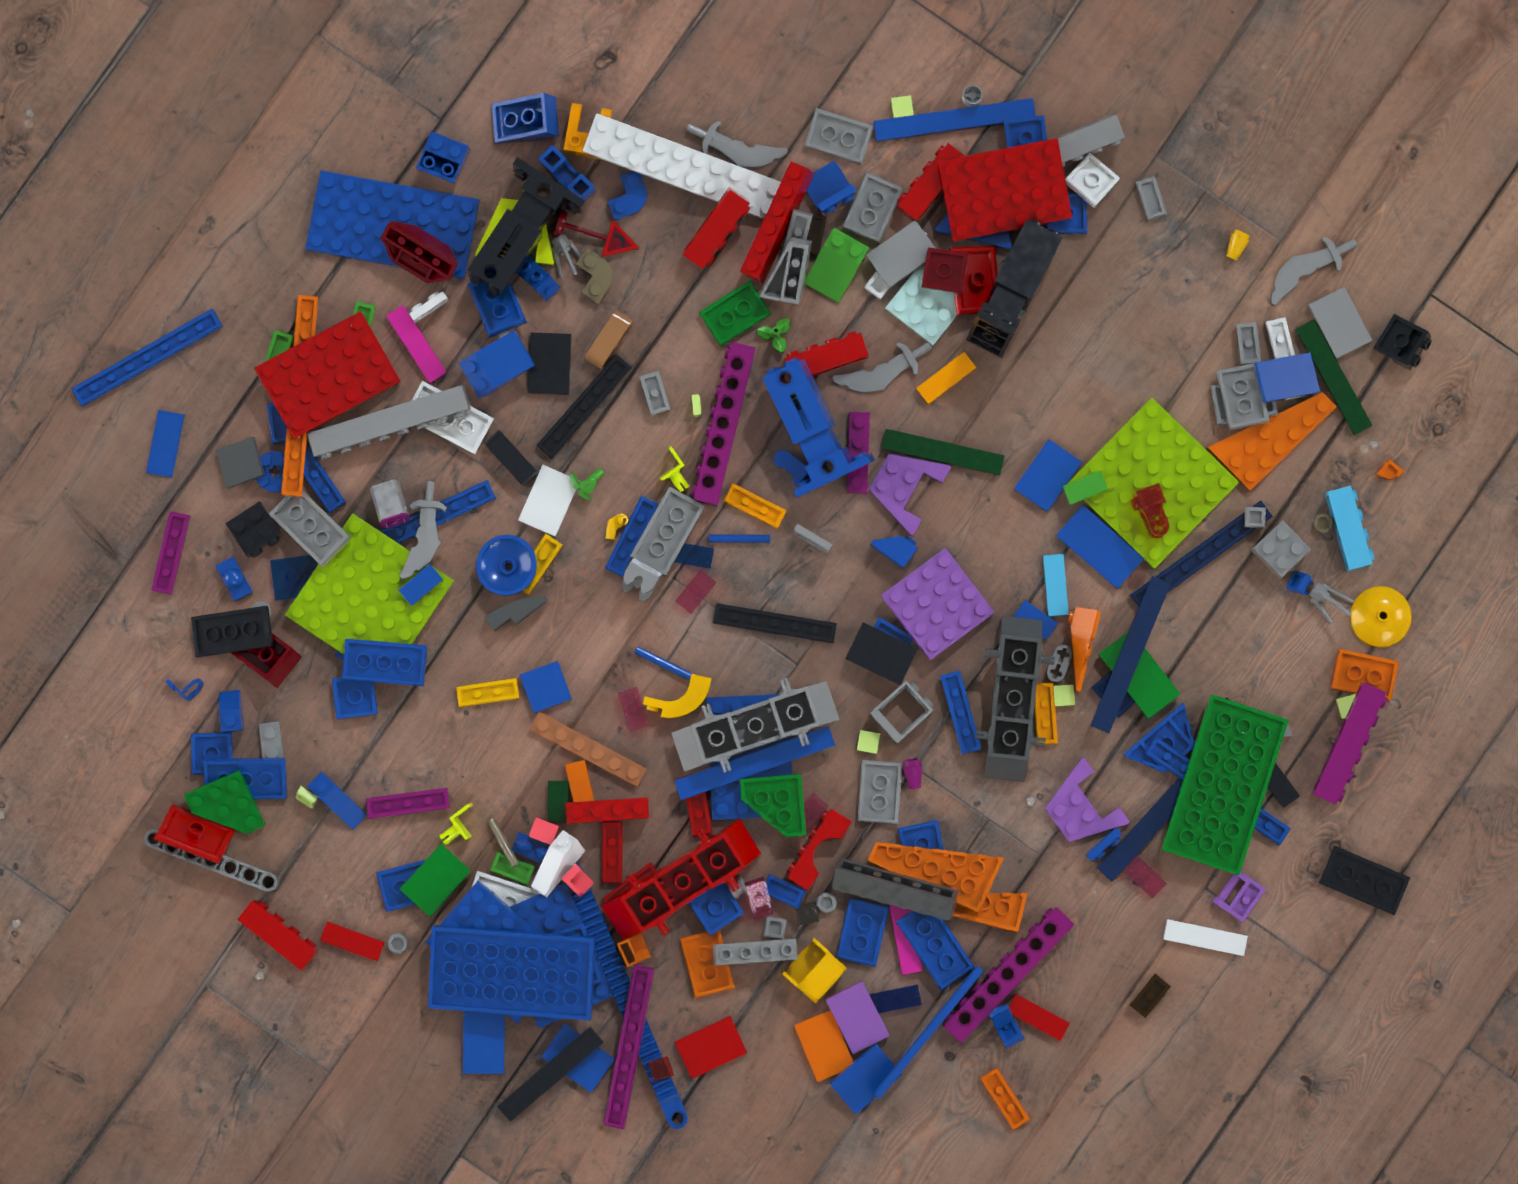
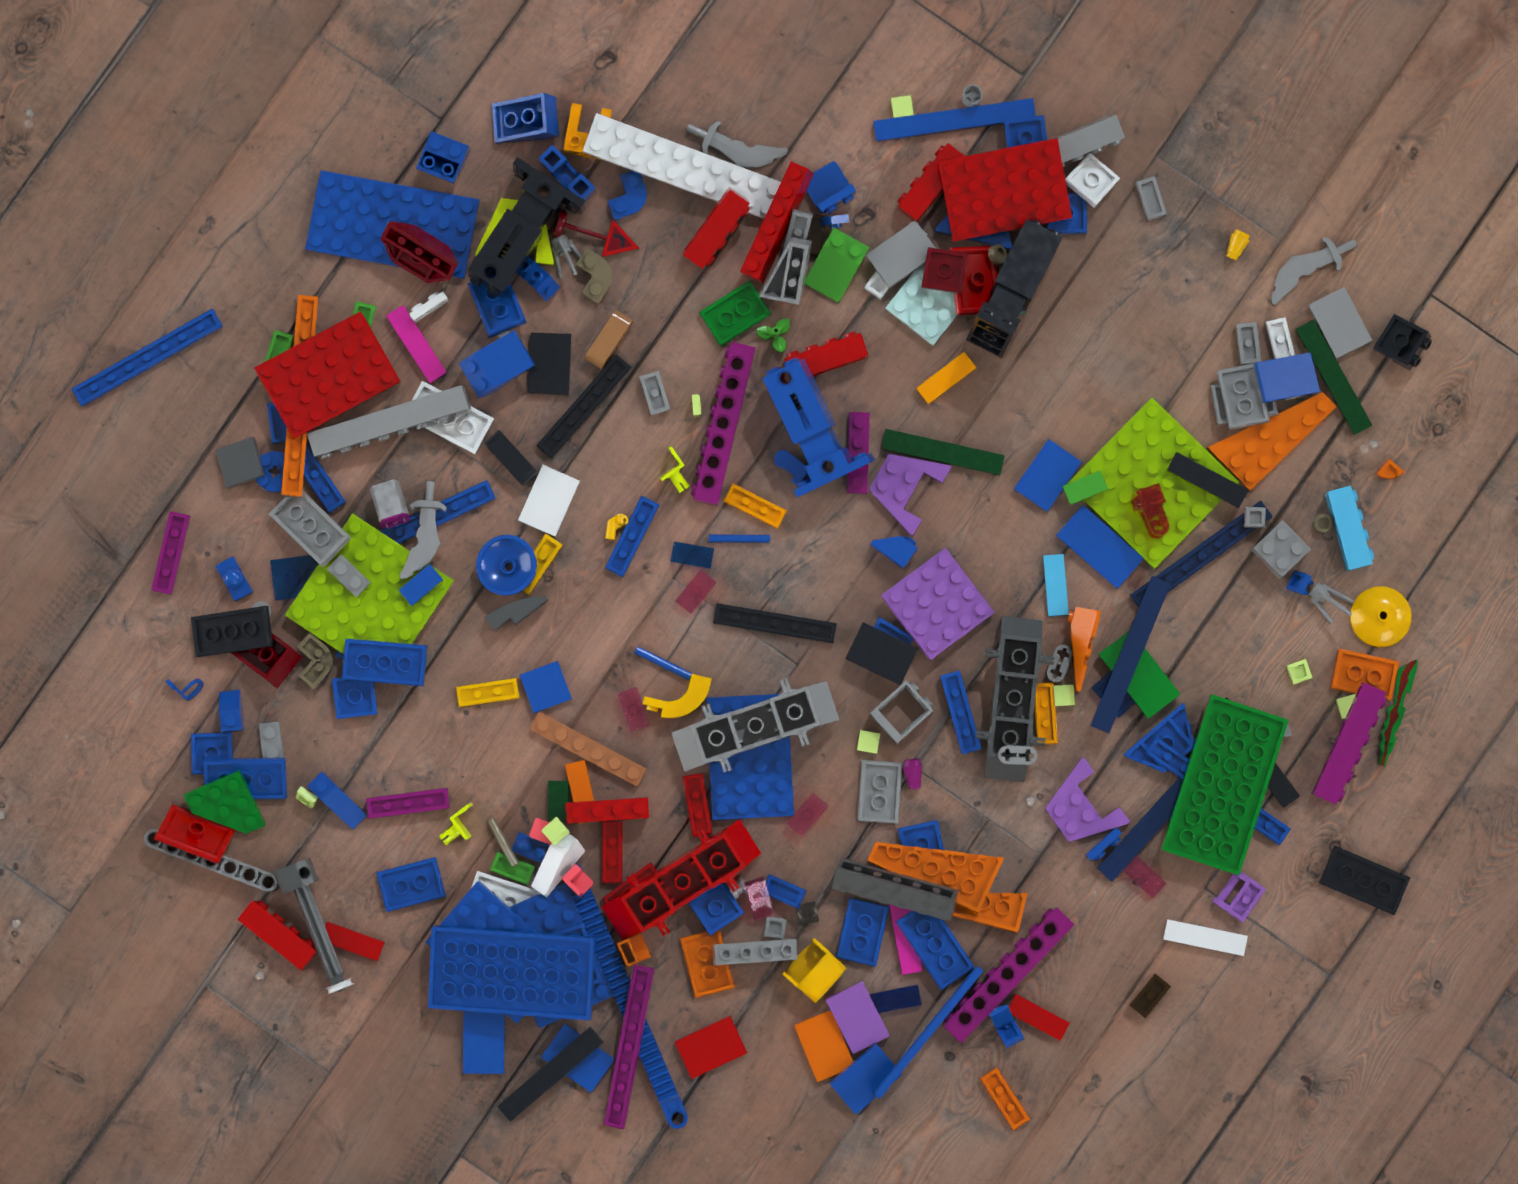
(165, 443): blue piece -> none
(254, 530): black plate -> none
(297, 879): none -> dark grey piece
(321, 660): none -> dark tan plate
(349, 575): none -> light grey plate
(397, 943): light grey tile -> none
(435, 880): green tile -> none
(555, 831): none -> yellowish green tile
(587, 485): bright green plant -> none
(661, 542): light grey hinge -> none
(661, 1068): clear red tile -> none
(754, 763): blue tile -> none
(777, 801): green plate -> none
(804, 871): red arch -> none
(812, 539): light grey tile -> none
(826, 902): light grey tile -> none
(835, 221): none -> plate
(838, 136): light grey tile -> none
(872, 208): light grey tile -> none
(883, 373): light grey sword -> none
(997, 254): none -> dark tan tile
(1018, 750): none -> light grey beam
(1030, 612): blue tile -> none
(1207, 480): none -> black tile
(1299, 671): none -> yellowish green tile
(1395, 713): none -> green sword

